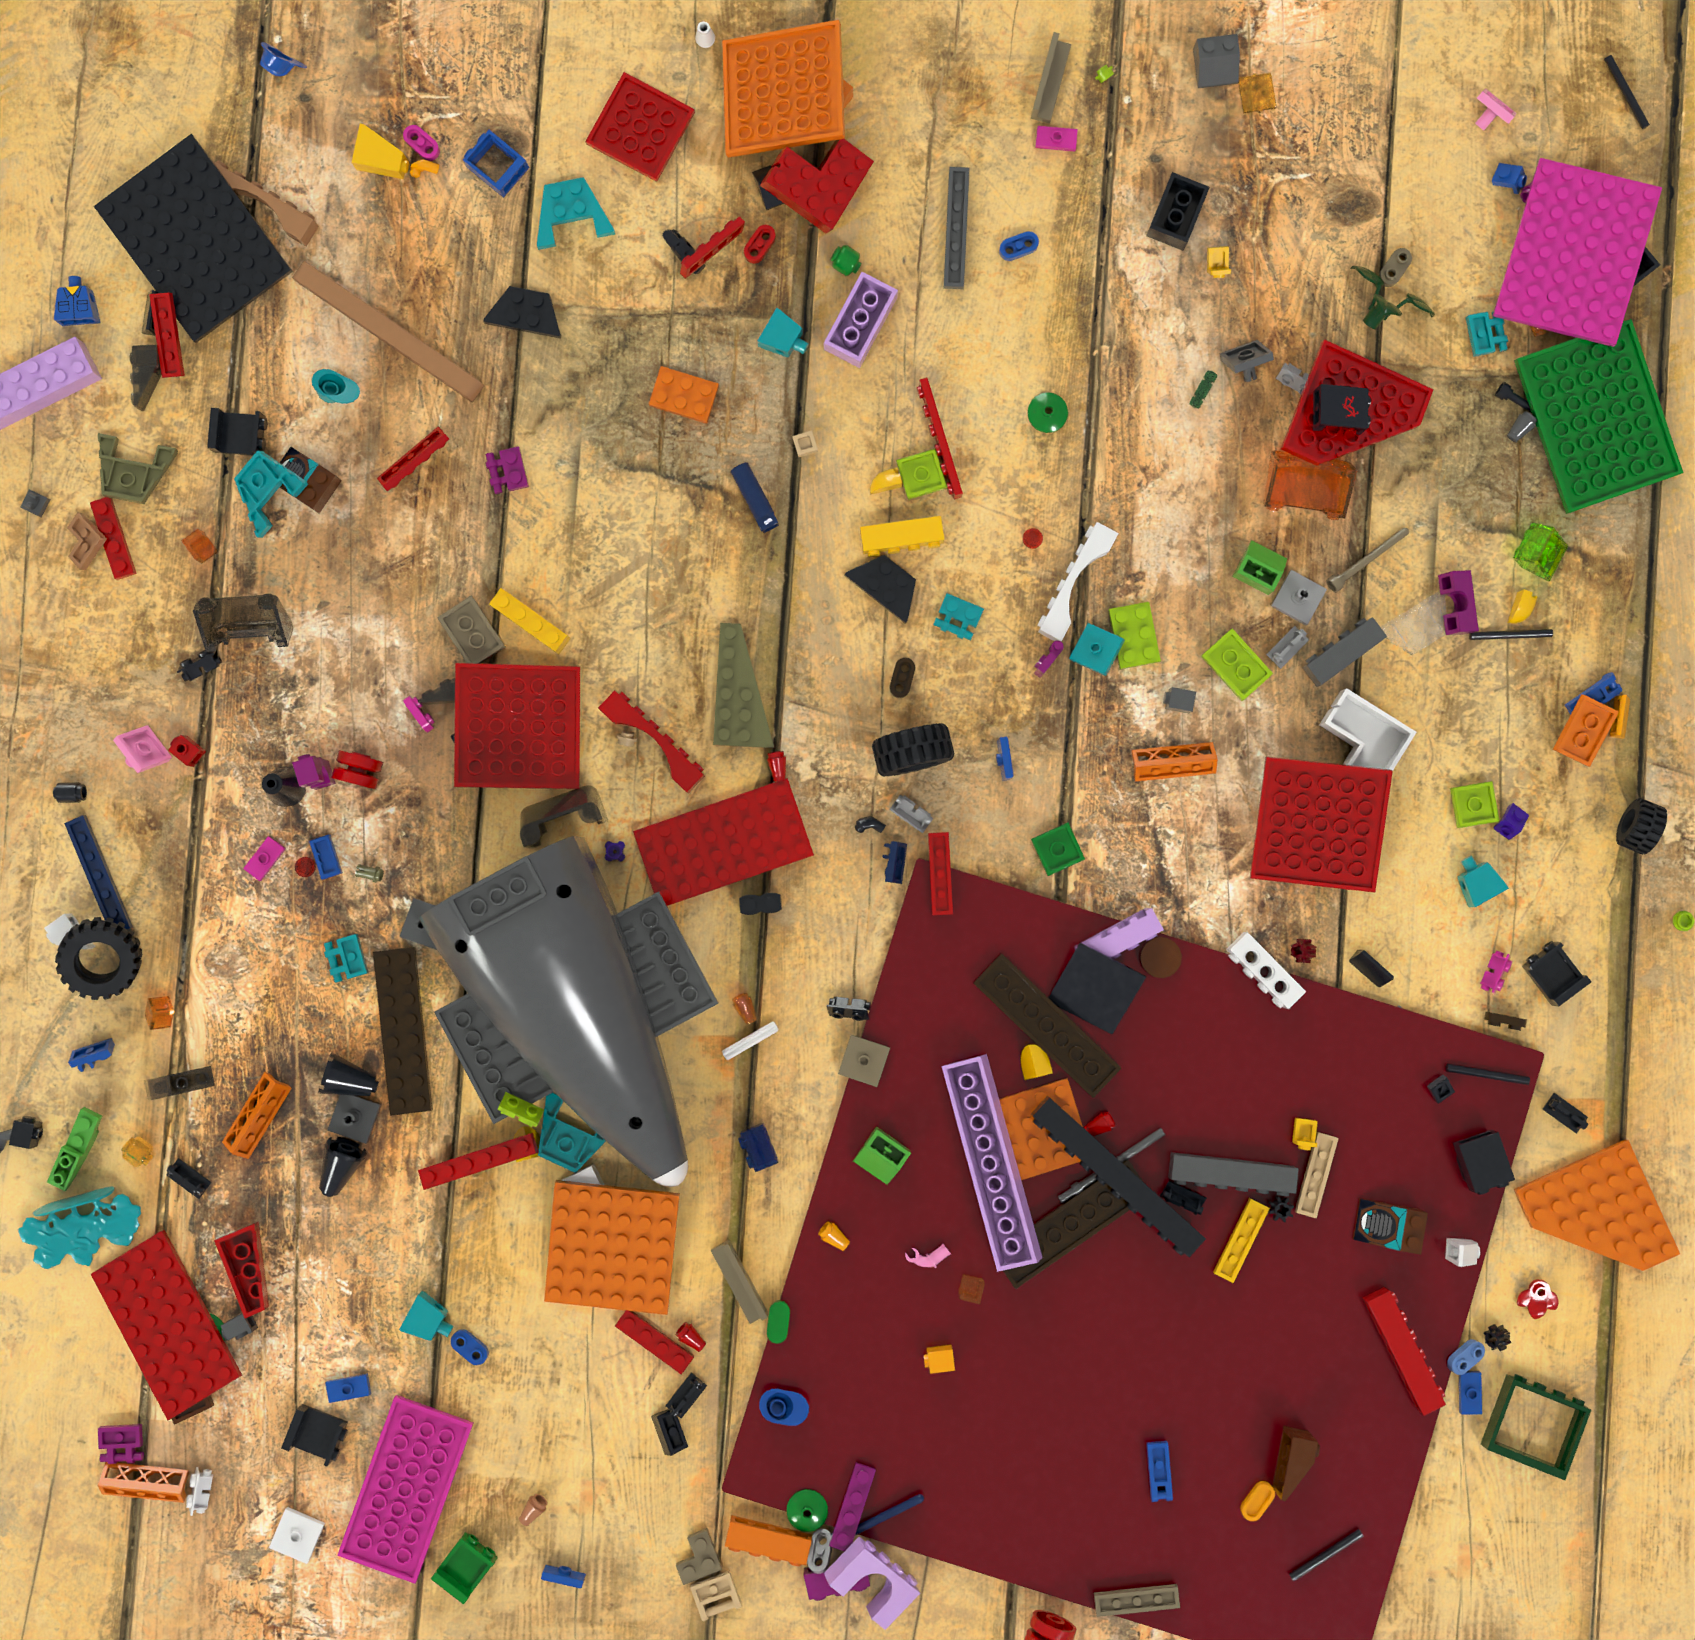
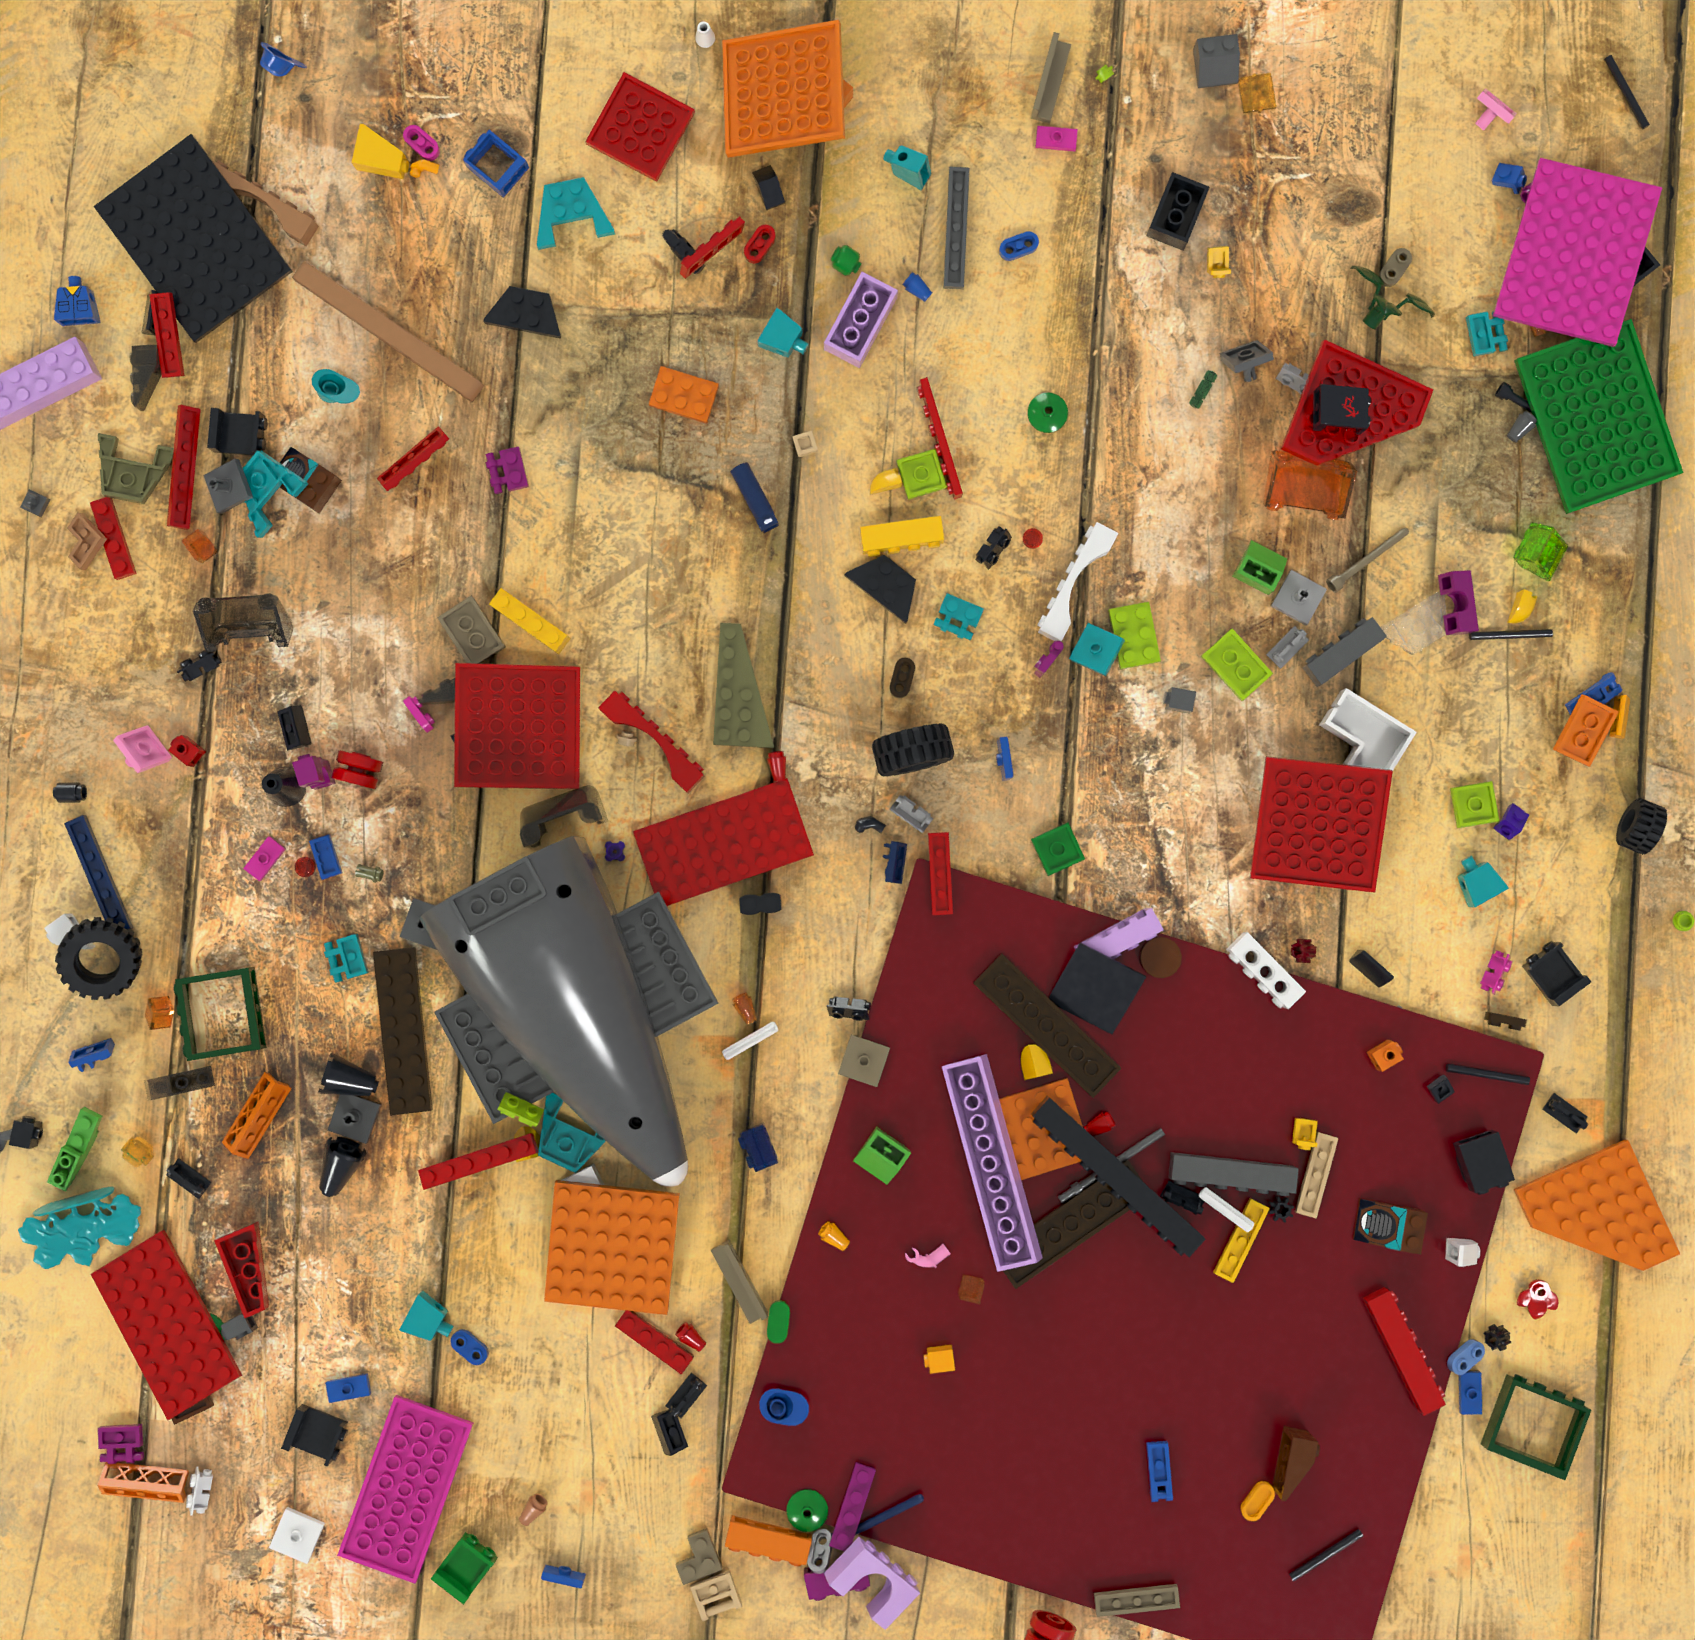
(183, 467): none -> red plate
(228, 486): none -> dark grey tile
(252, 1007): none -> dark green window
(294, 727): none -> black slope
(822, 192): red piece -> none
(909, 166): none -> teal torso
(917, 287): none -> blue cone
(1000, 540): none -> black hinge
(1175, 764): orange fence -> none
(1226, 1209): none -> white axle
(1385, 1055): none -> orange brick

